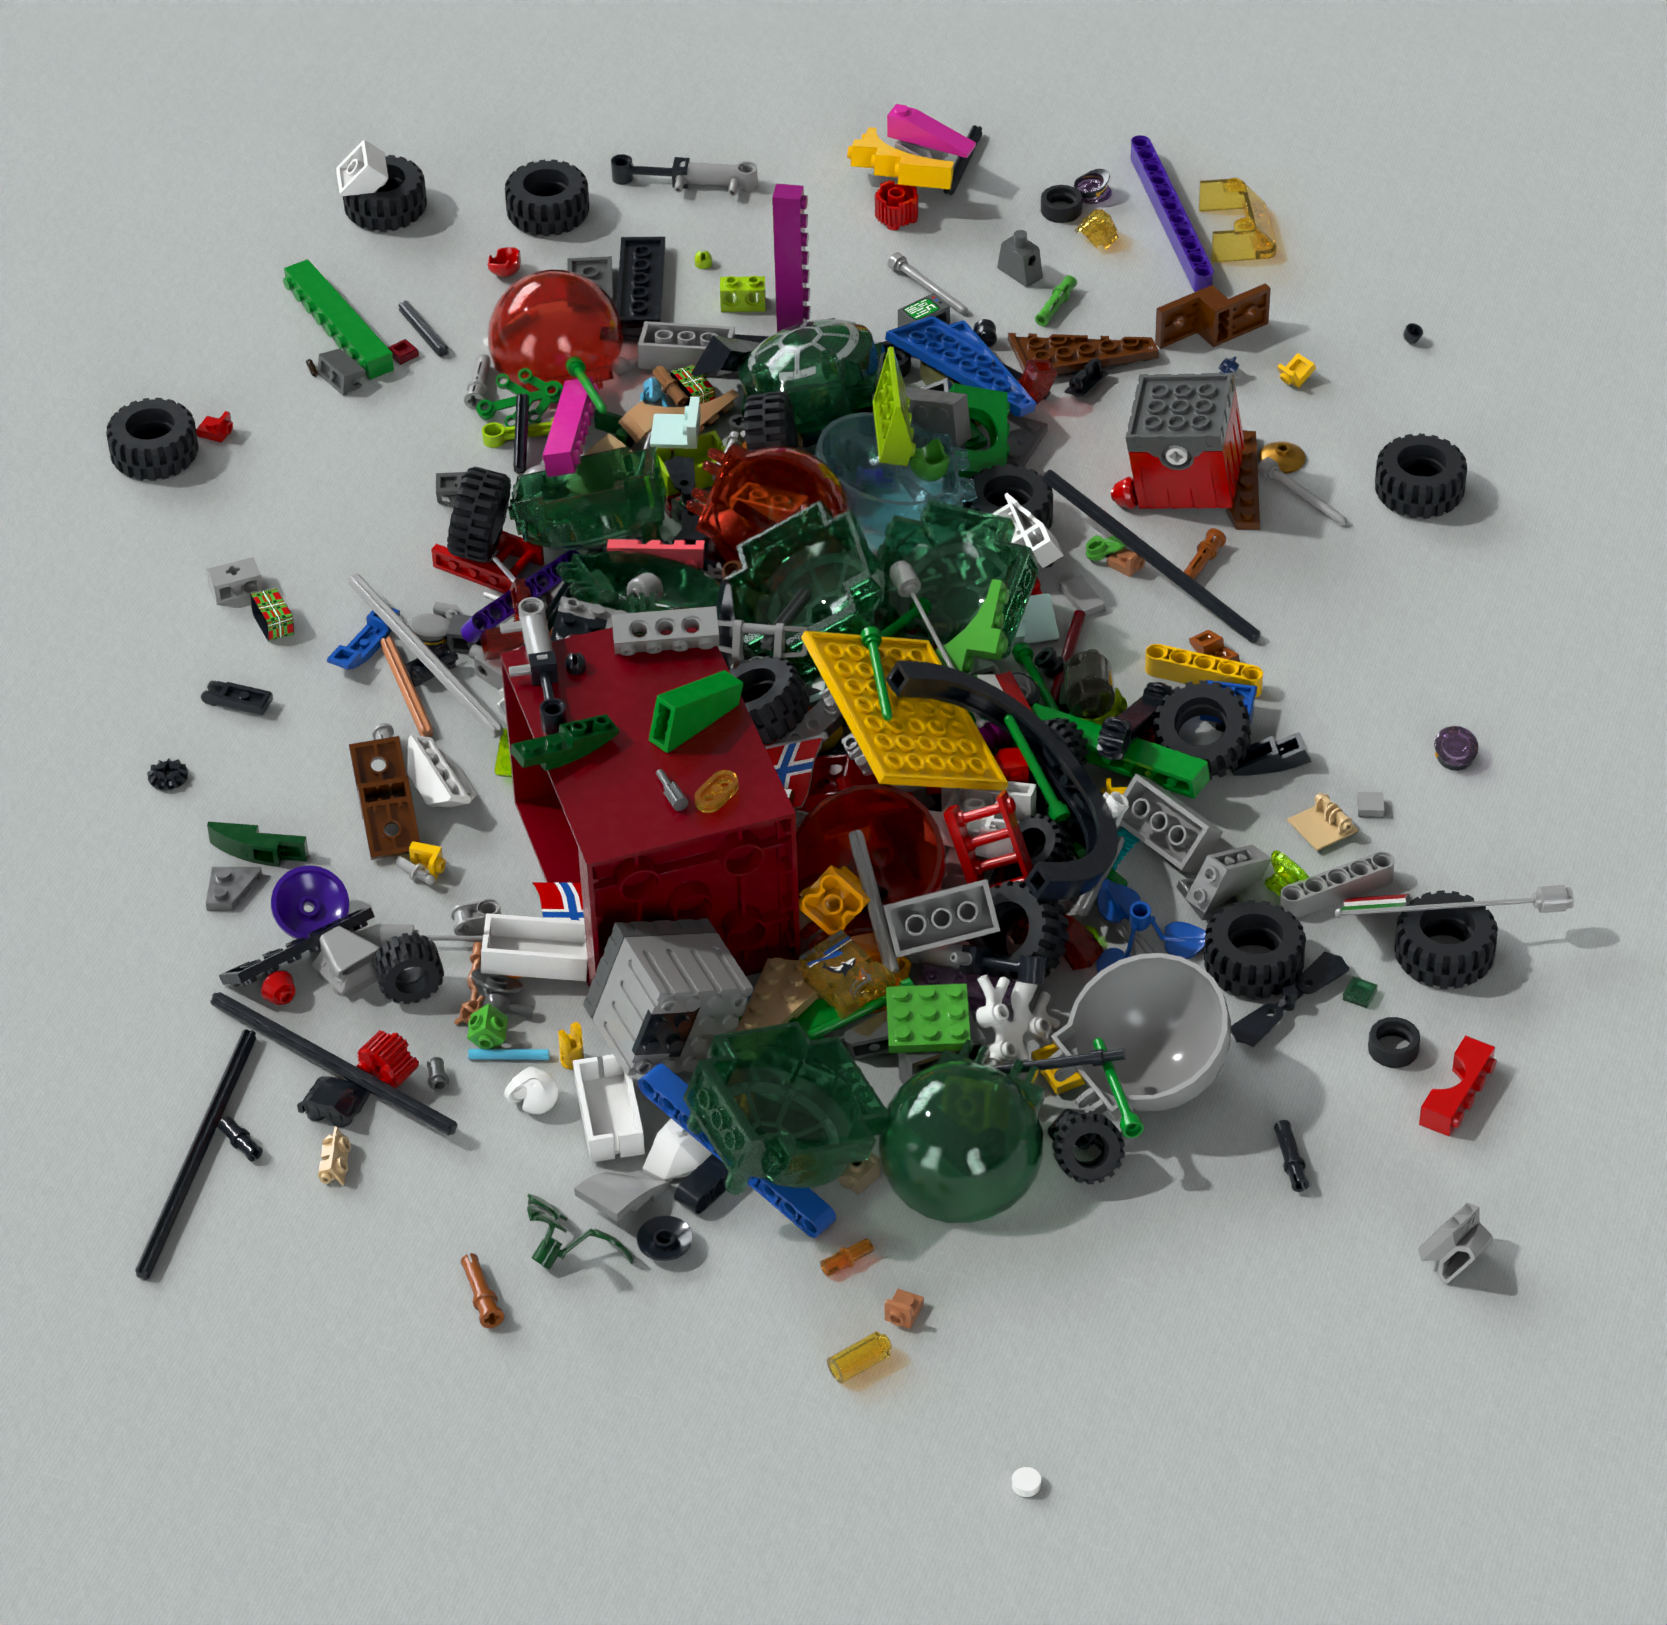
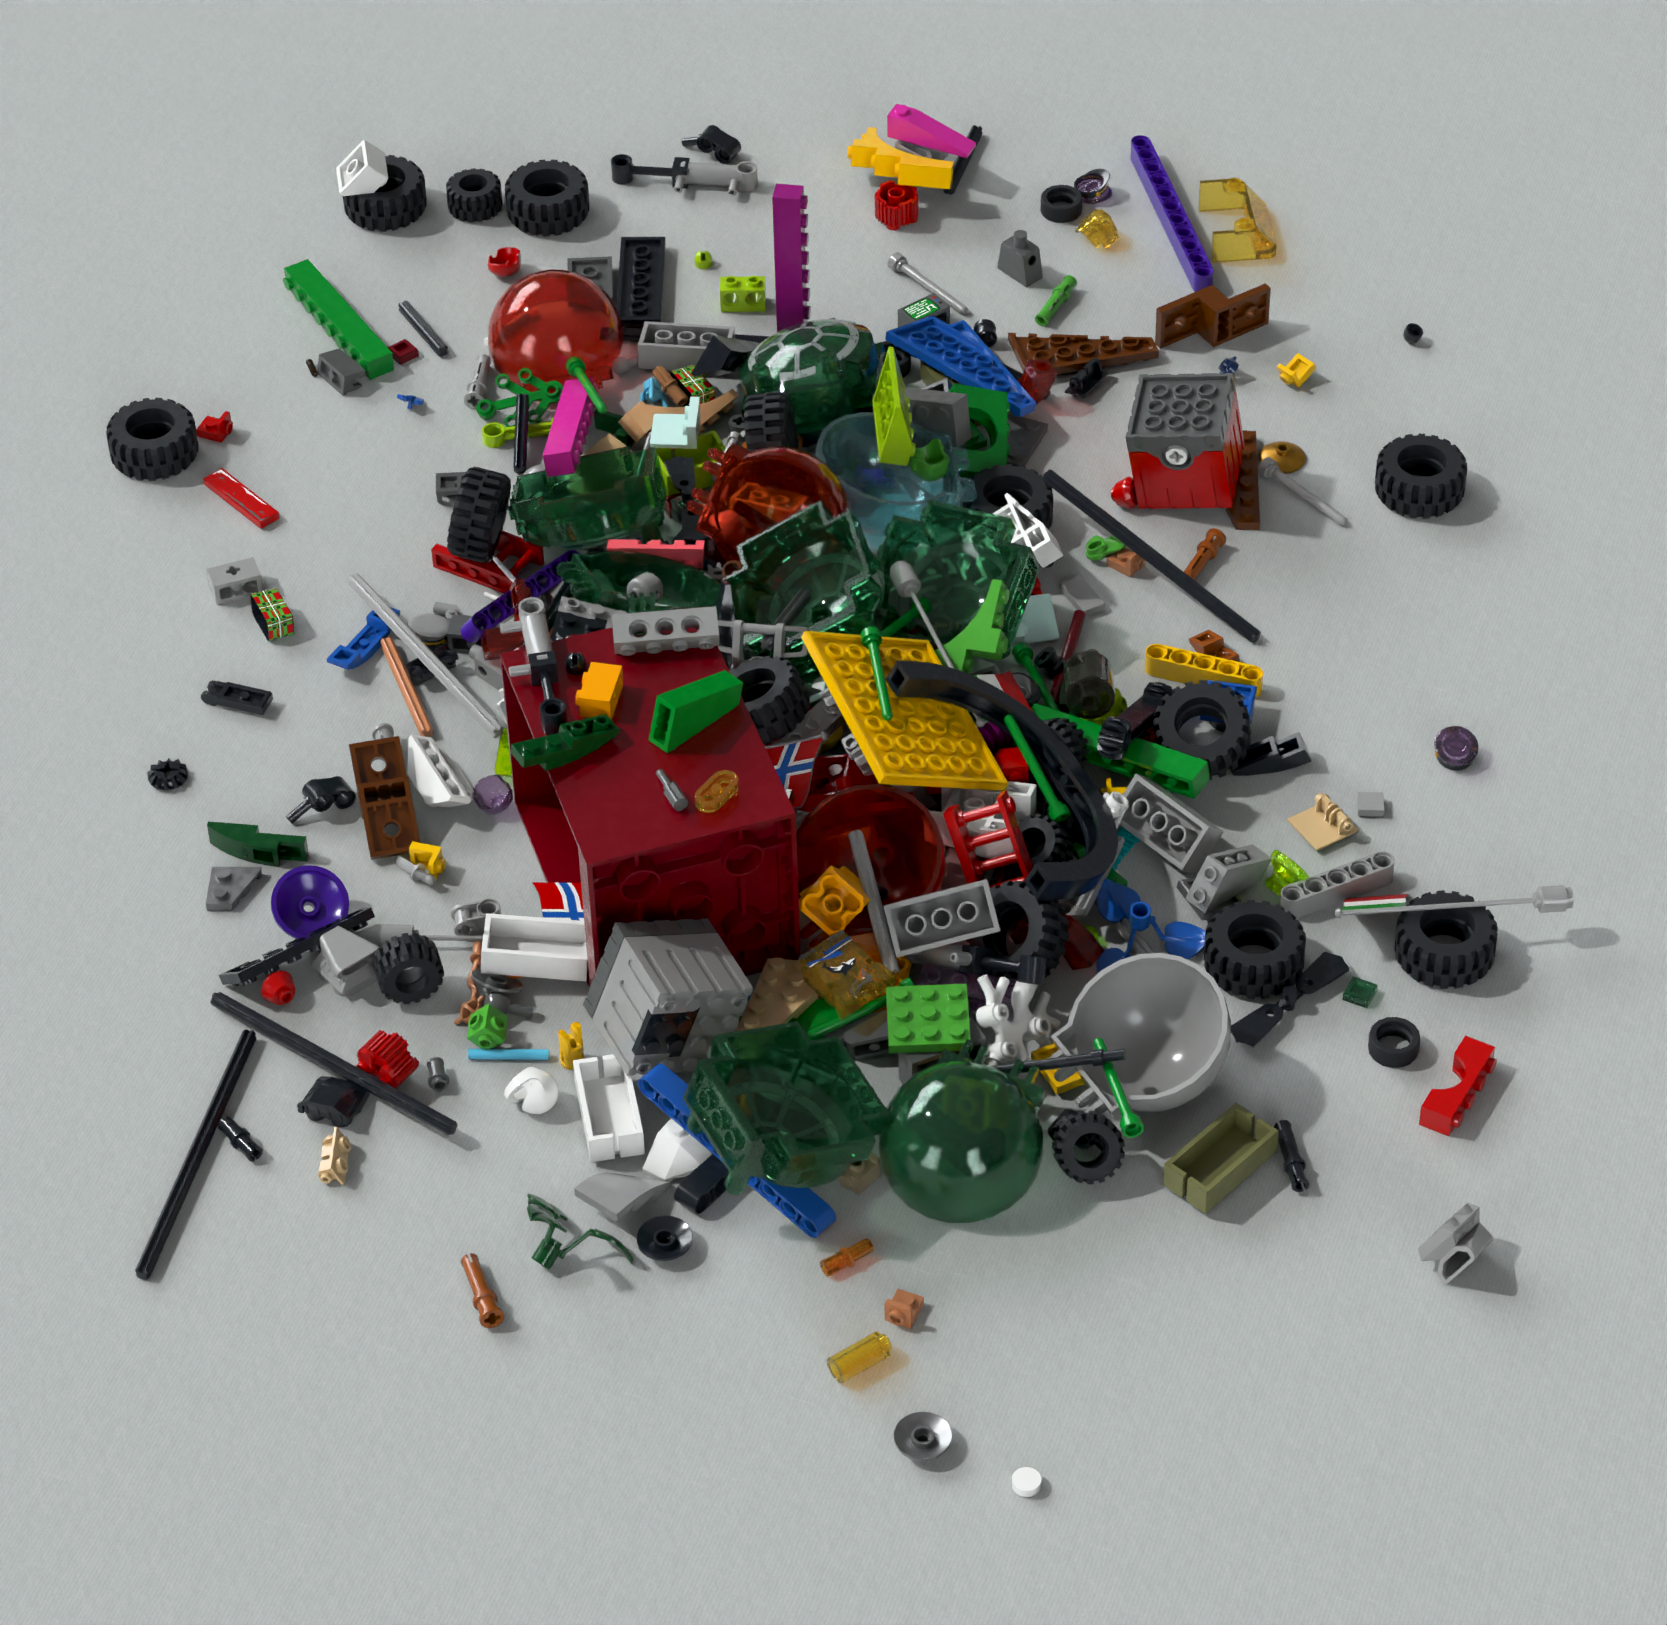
(241, 498): none -> red tile
(321, 794): none -> black beam
(411, 400): none -> blue plant
(474, 195): none -> black tyre
(492, 794): none -> clear purple hair
(600, 690): none -> light orange brick
(715, 140): none -> black beam
(922, 1427): none -> flat silver dish
(1220, 1158): none -> olive piece

